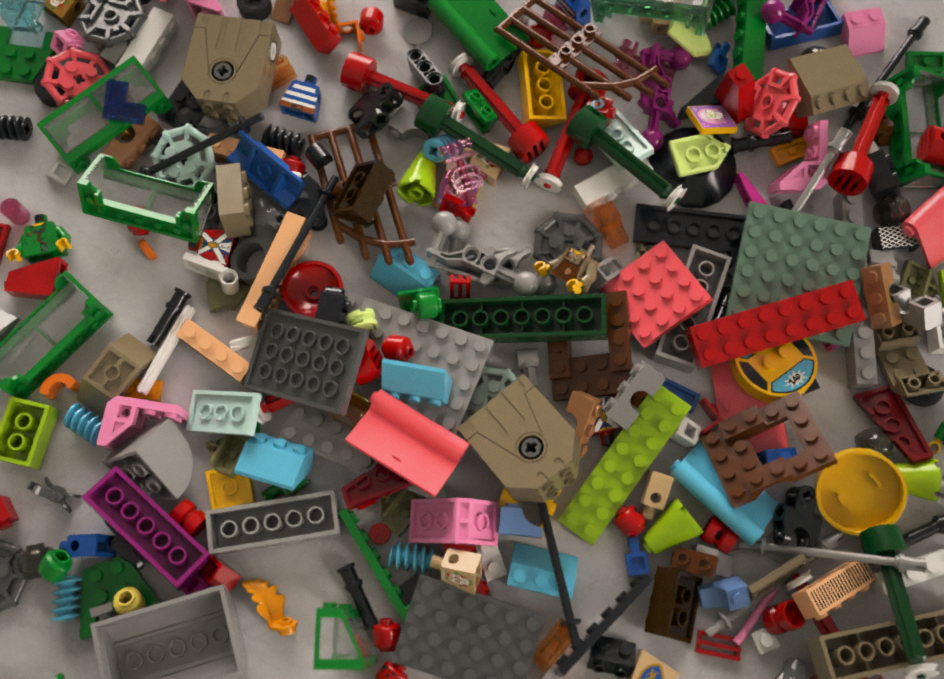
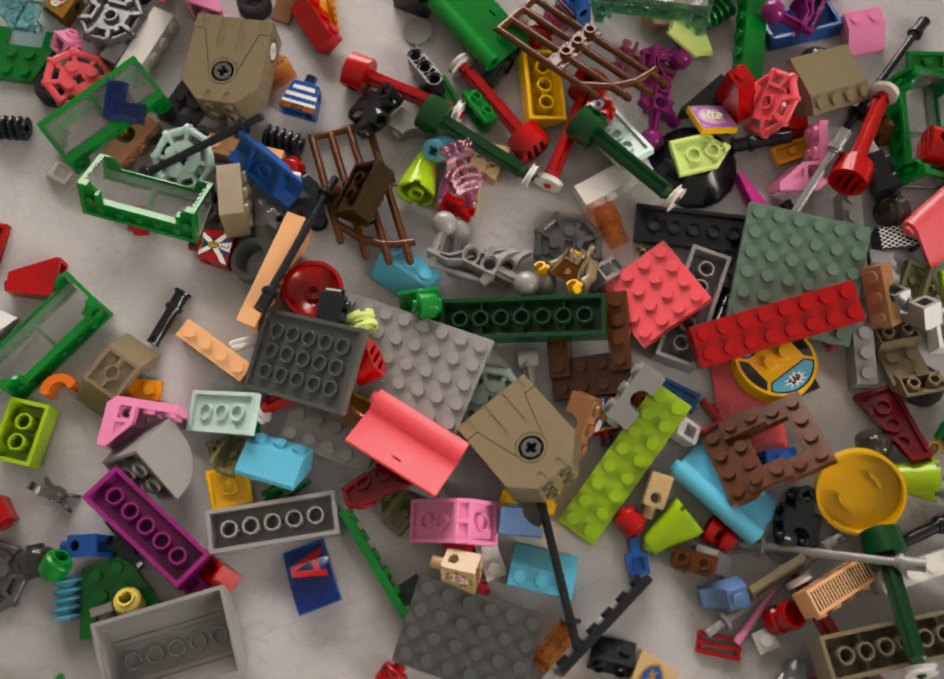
(15, 211): clear pink brick -> none
(41, 242): green torso -> none
(83, 423): medium azure piece -> none
(146, 248): orange tile -> none
(164, 352): white axle -> none
(189, 518): red wheel -> none
(214, 270): white plate -> none
(219, 300): olive slope -> none
(270, 606): light orange plant -> none
(312, 577): none -> clear blue slope
(318, 155): black brick -> none
(341, 639): windscreen -> none
(354, 586): black pin -> none
(355, 29): orange bracket -> none
(371, 20): red head -> none
(380, 534): red tile -> none
(386, 634): red head -> none
(397, 348): red head -> none
(410, 557): medium azure piece -> none
(416, 382): medium azure slope -> none
(460, 281): red tile -> none
(583, 157): red plate -> none
(673, 604): dark brown slope -> none
(718, 59): blue plate -> none

